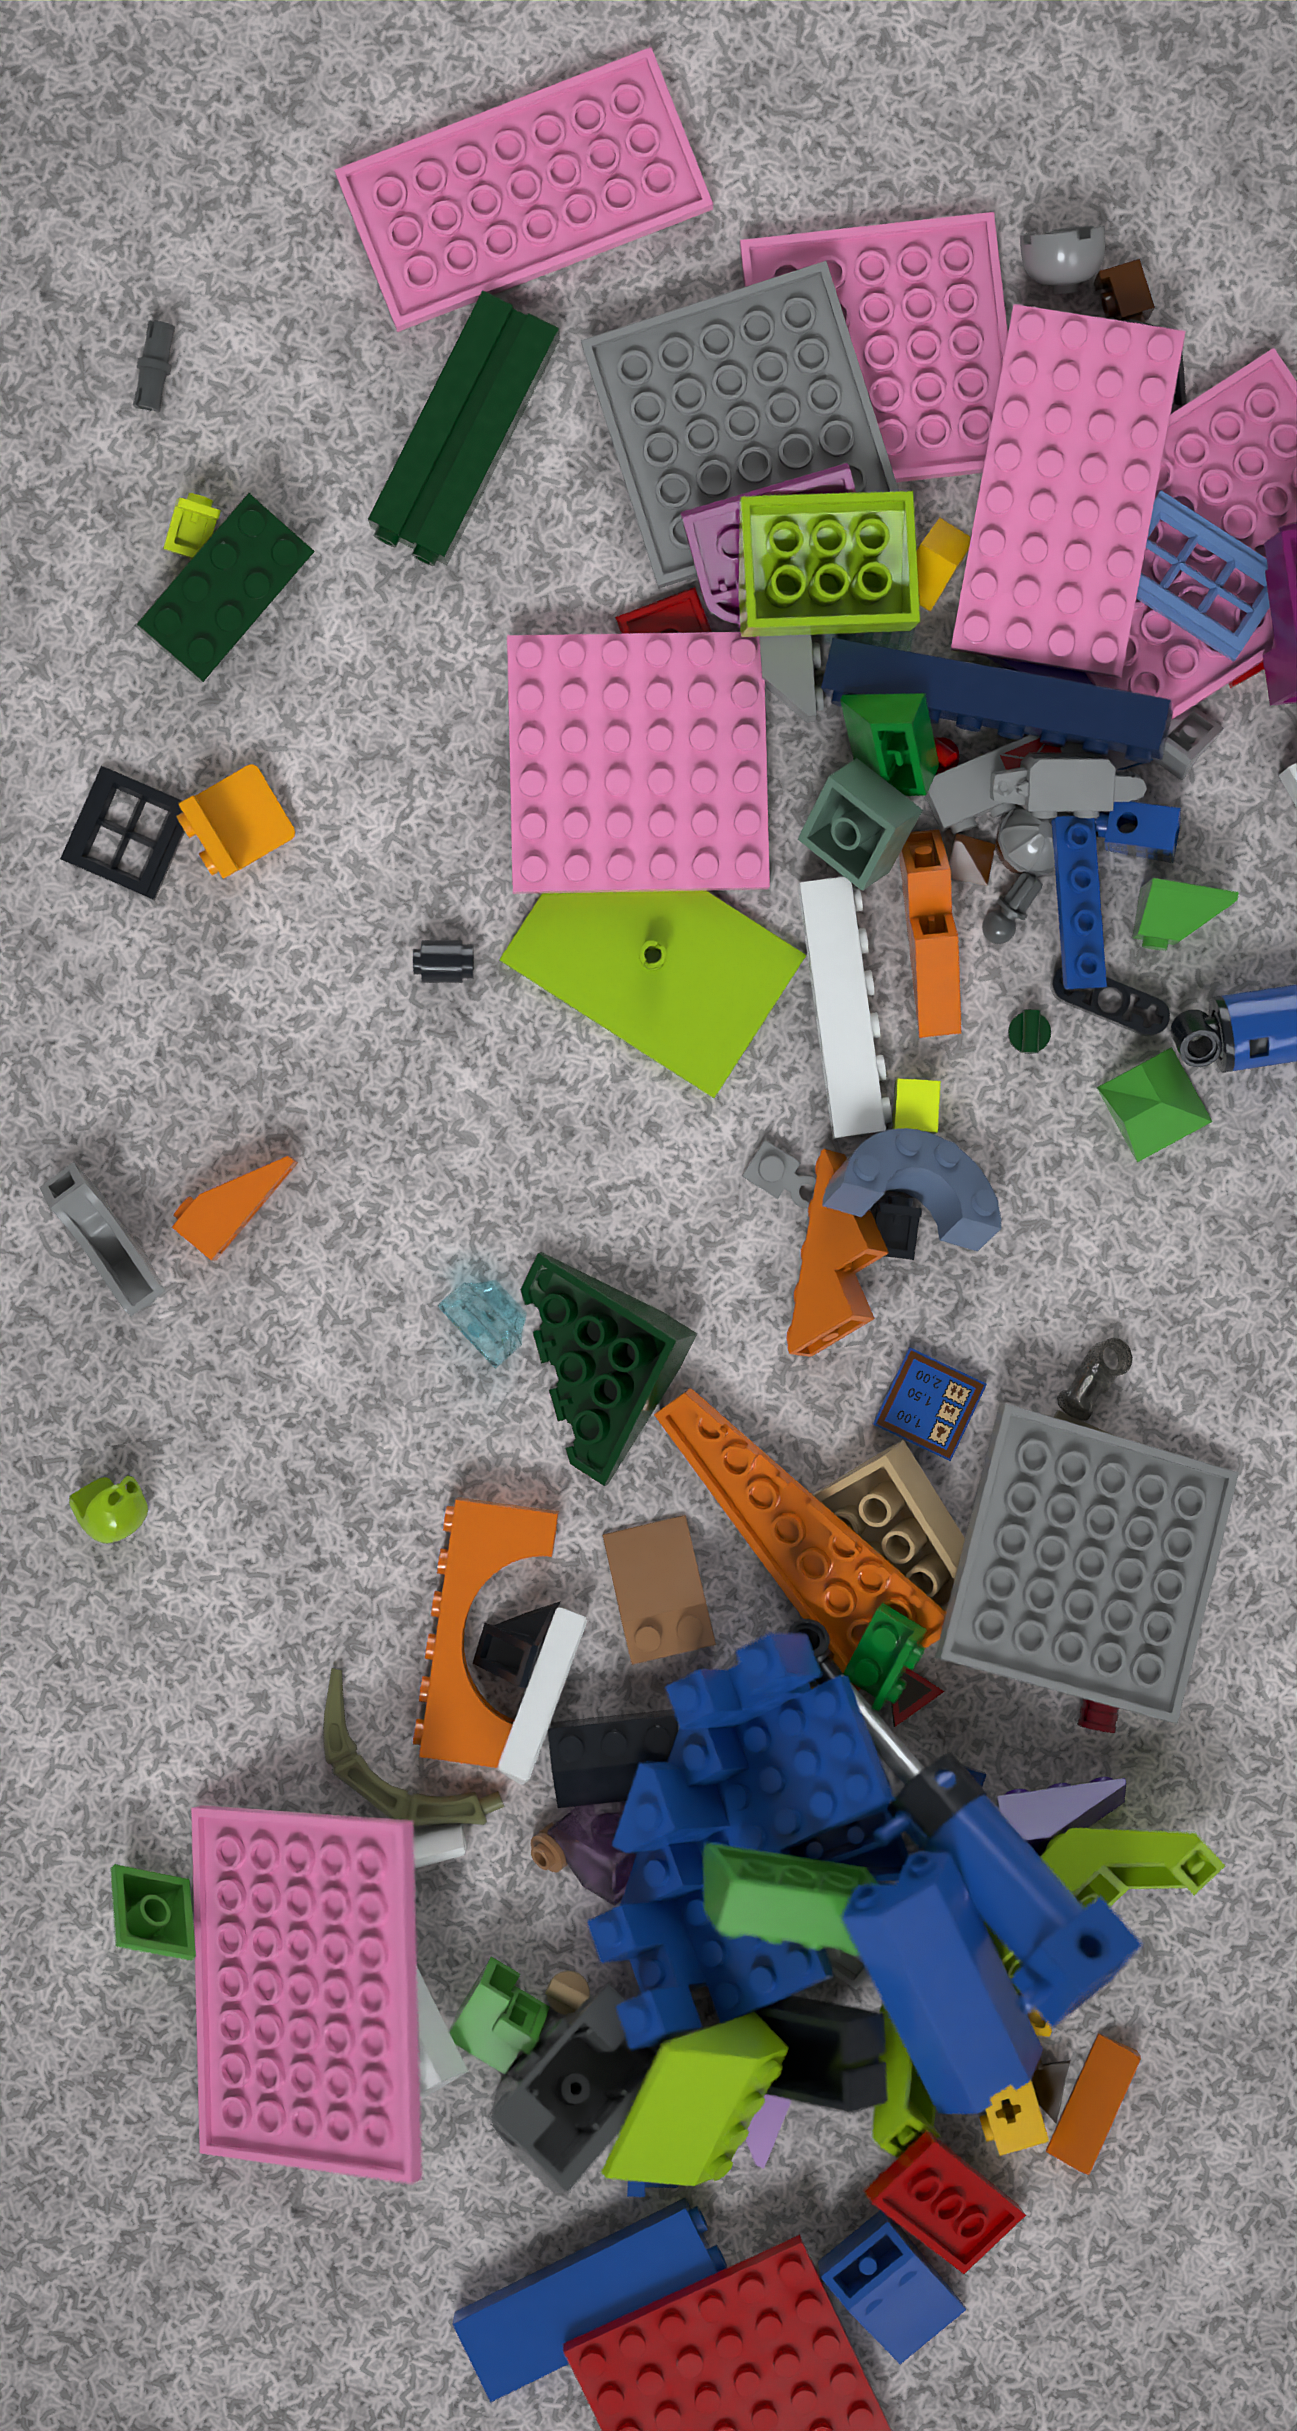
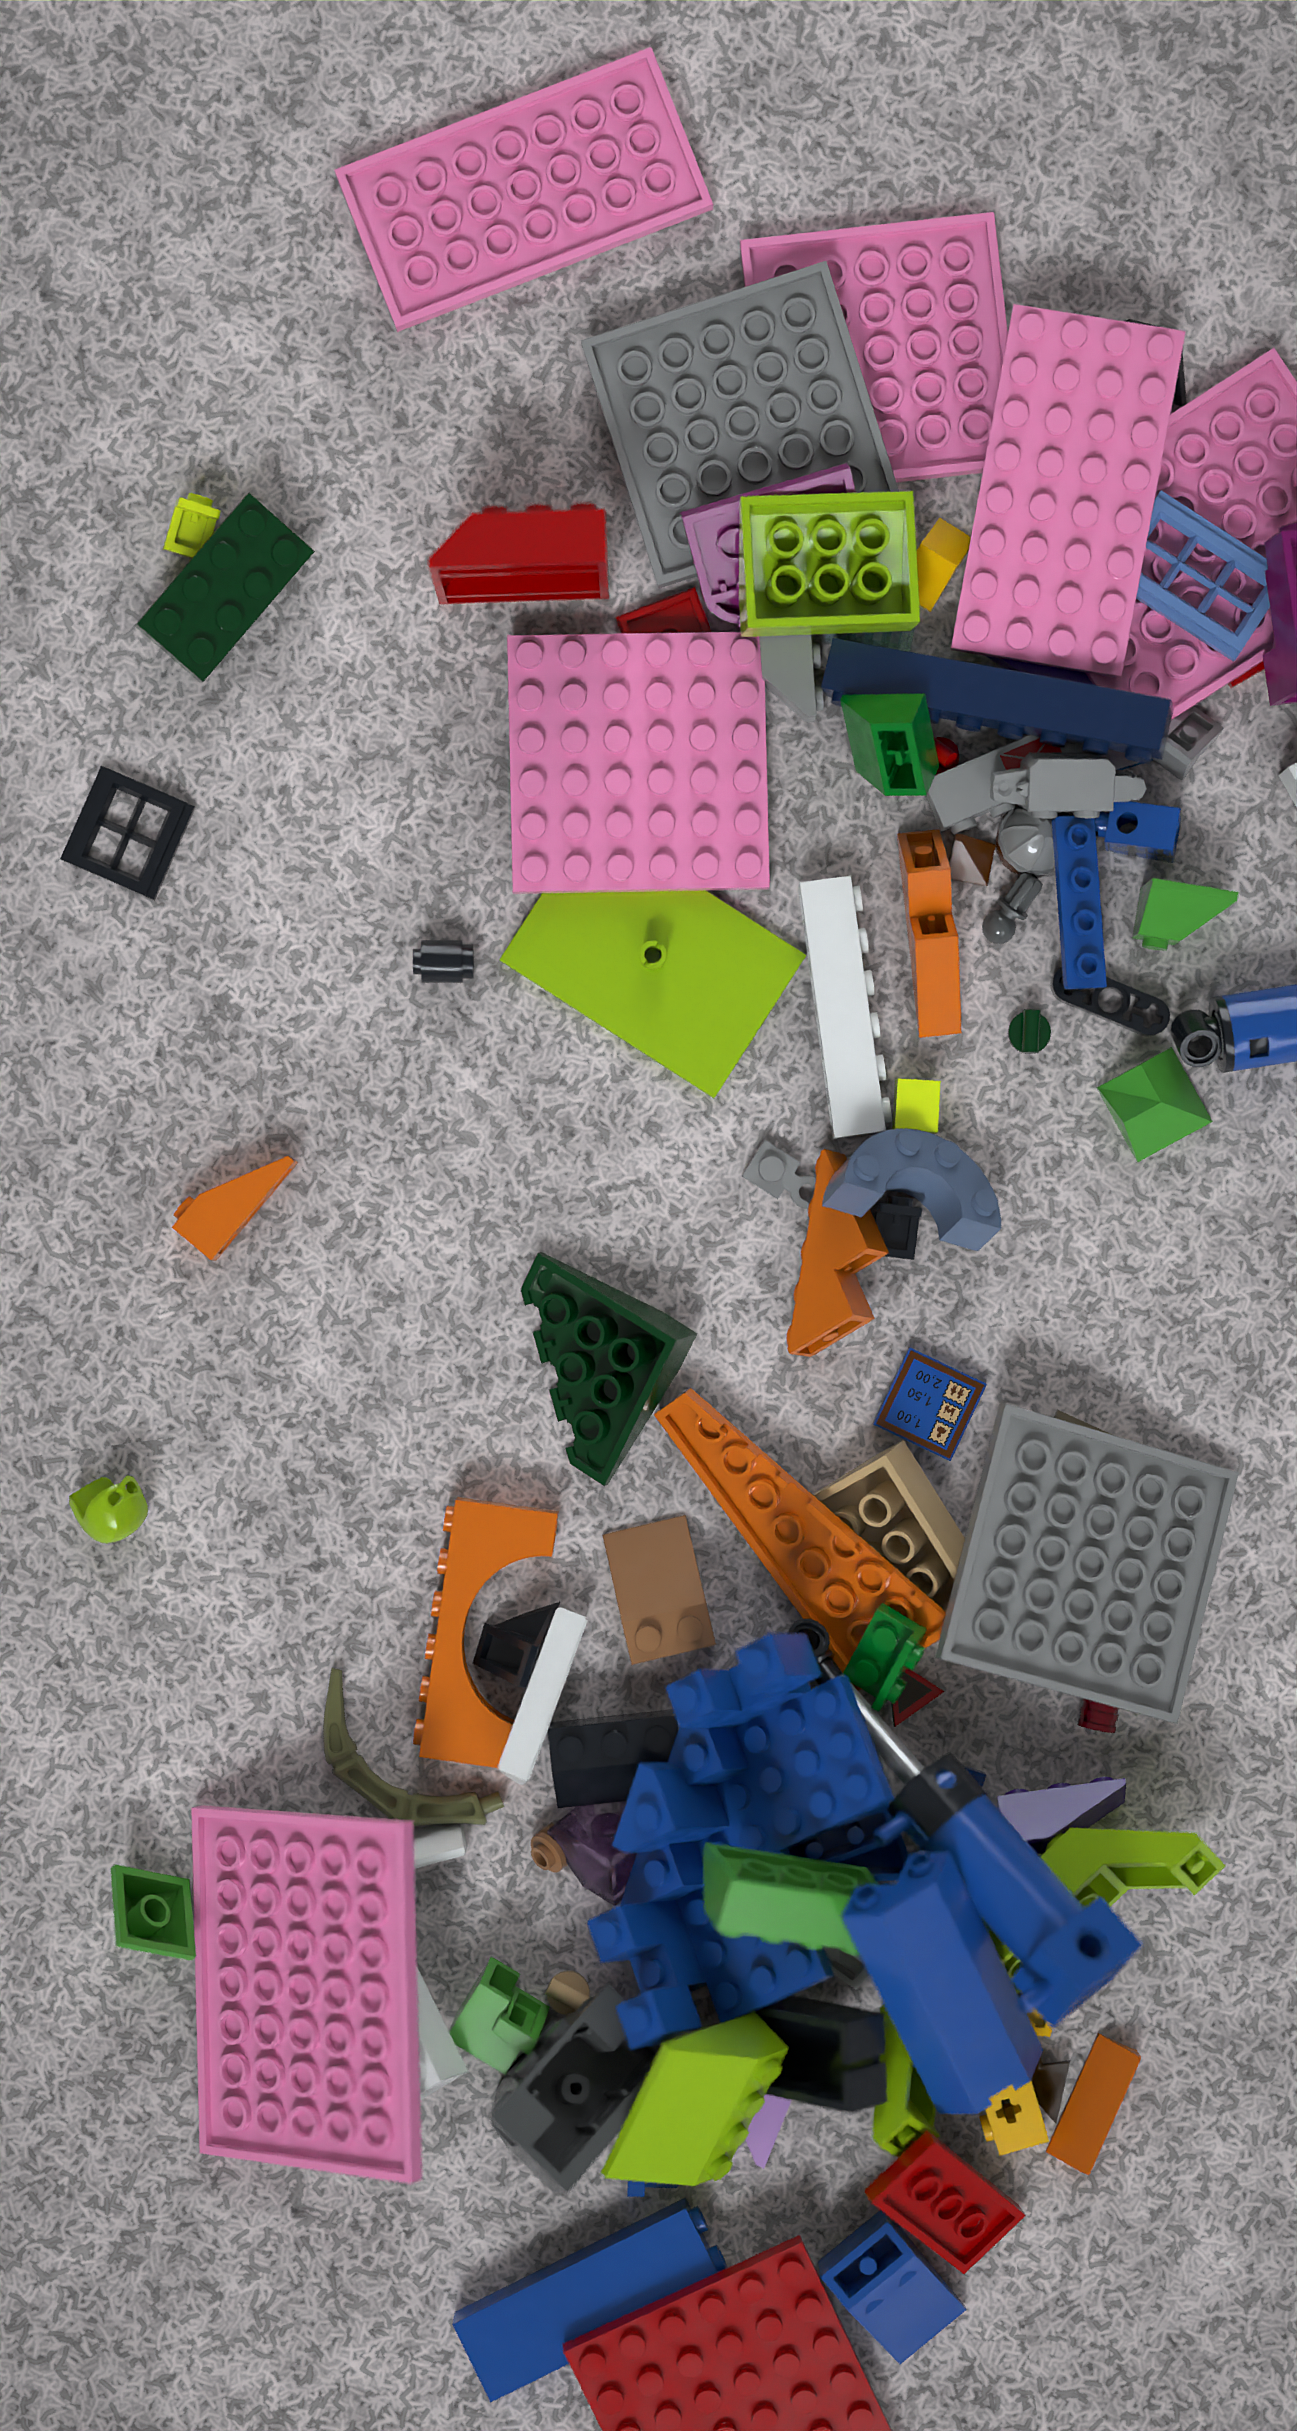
(103, 1238): light grey arch -> none
(154, 365): dark grey pin -> none
(236, 821): light orange bracket -> none
(463, 430): dark green brick -> none
(486, 1318): clear light blue slope -> none
(524, 556): none -> red slope
(859, 824): sand green brick -> none
(1063, 256): light grey cylinder -> none
(1094, 1378): clear smoke connector -> none
(1125, 292): reddish brown brick -> none

